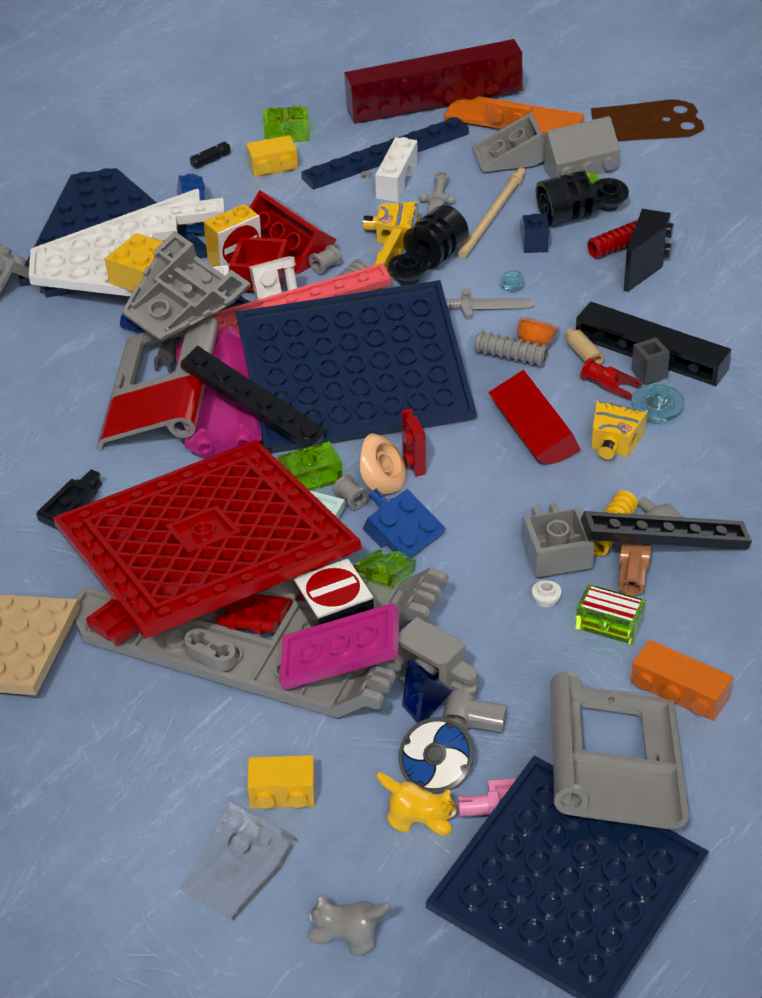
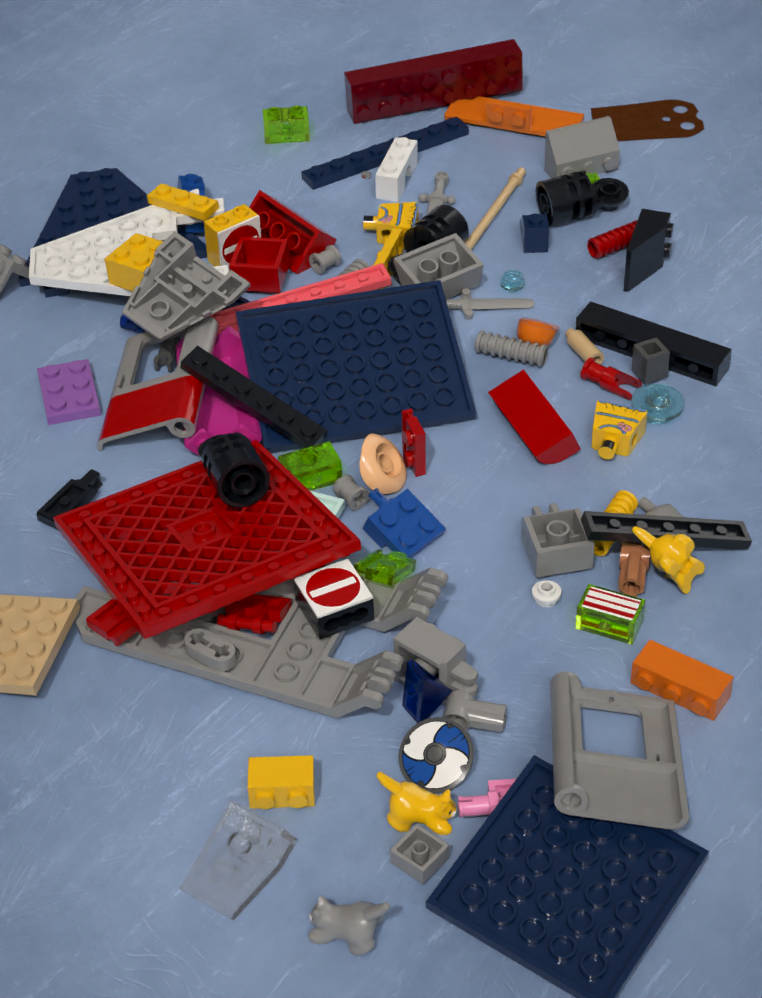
(68, 392): none -> medium lavender plate
(183, 202): none -> yellow plate
(210, 155): black axle -> none
(234, 469): none -> black cylinder
(266, 278): white plate -> none
(272, 156): yellow brick -> none
(340, 646): dark pink plate -> none
(419, 854): none -> light grey piece
(441, 260): none -> light grey slope
(513, 146): light grey slope -> none
(672, 555): none -> yellow animal

